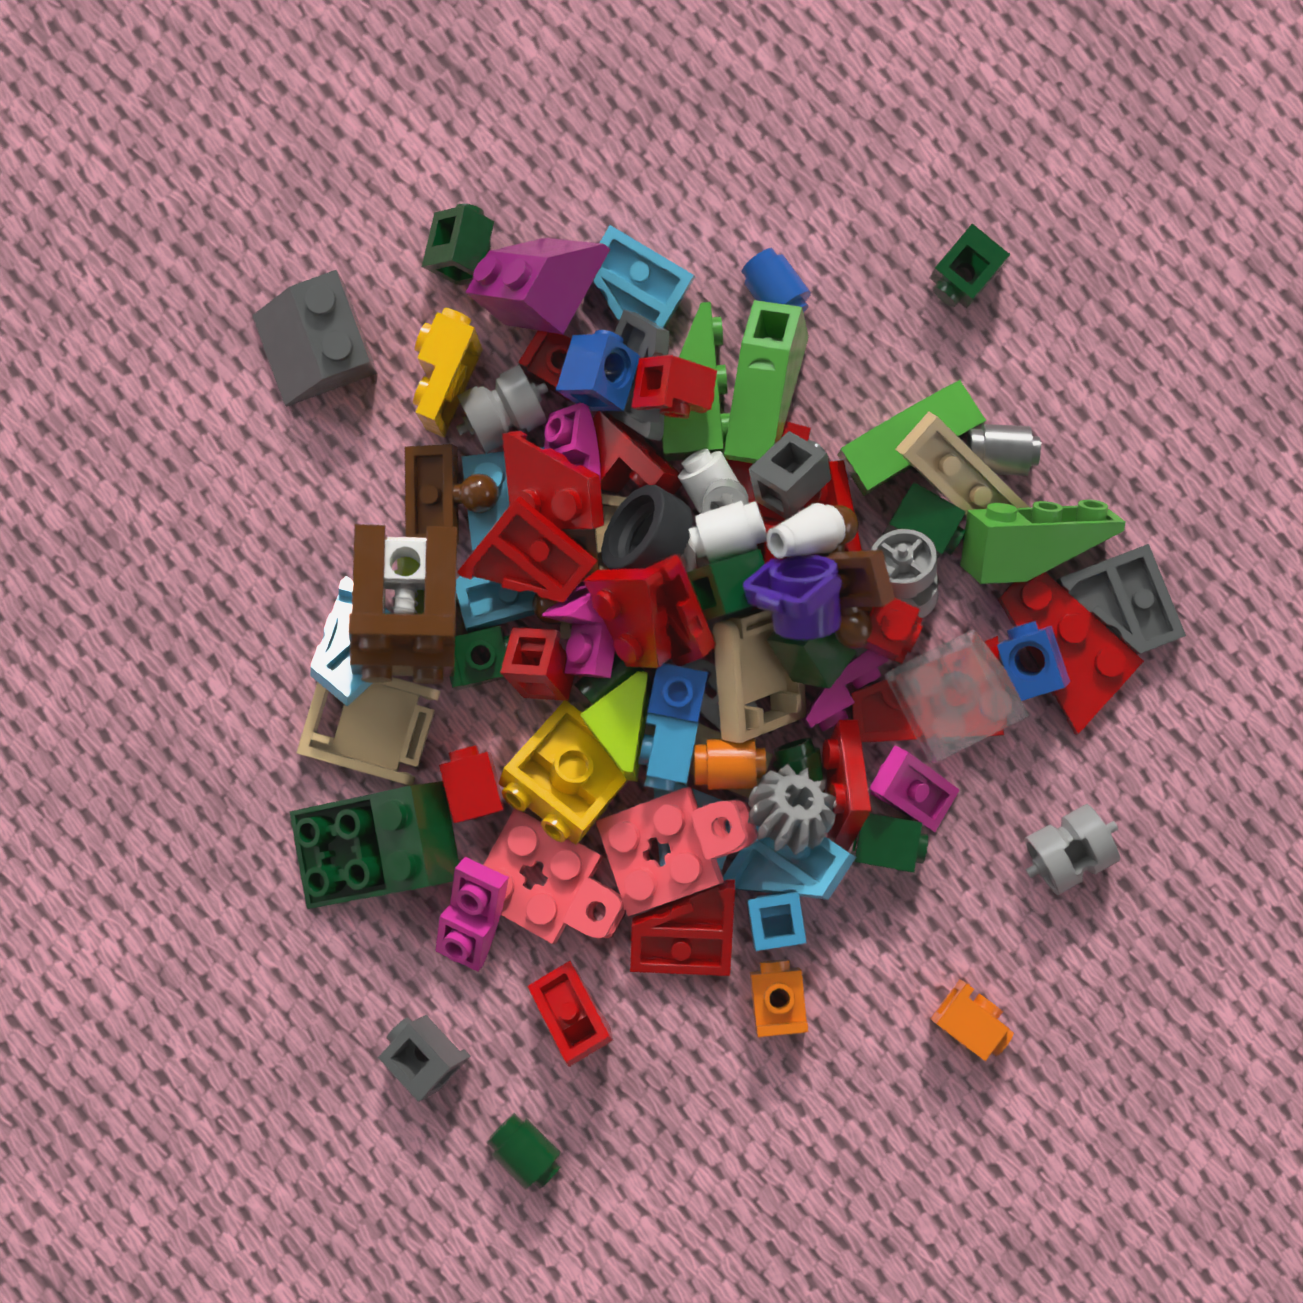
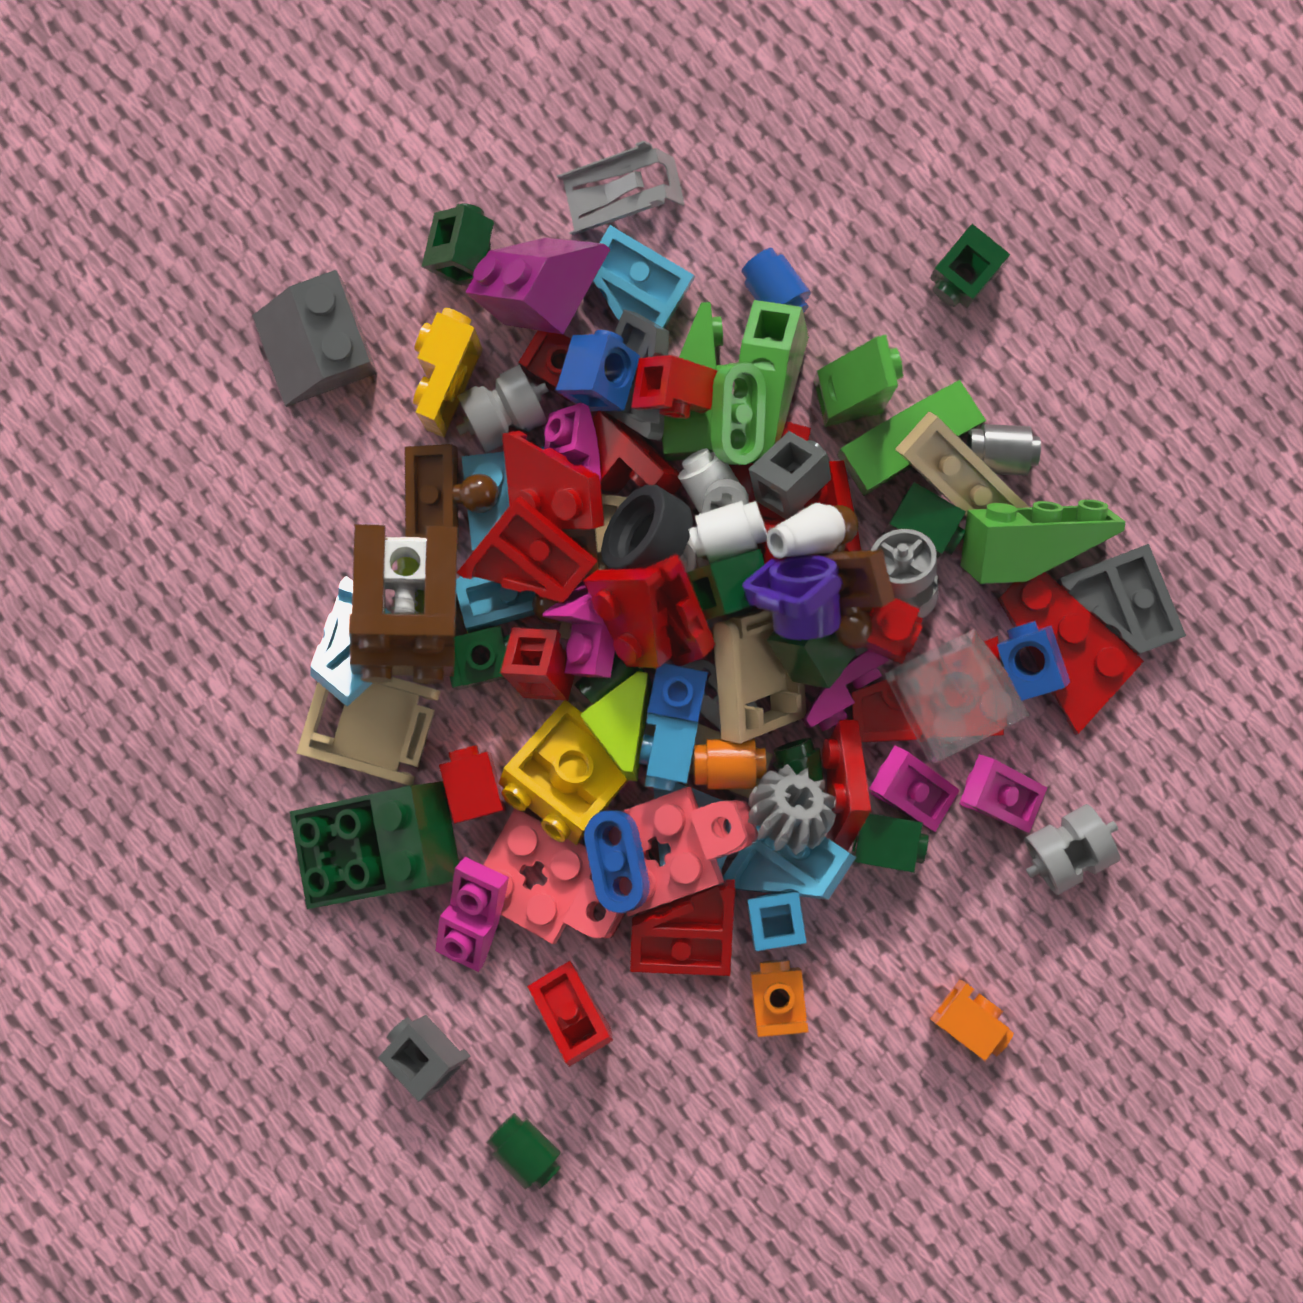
(591, 198): none -> light grey piece
(613, 862): none -> blue plate
(739, 413): none -> bright green plate
(858, 382): none -> bright green slope
(1003, 793): none -> dark pink slope

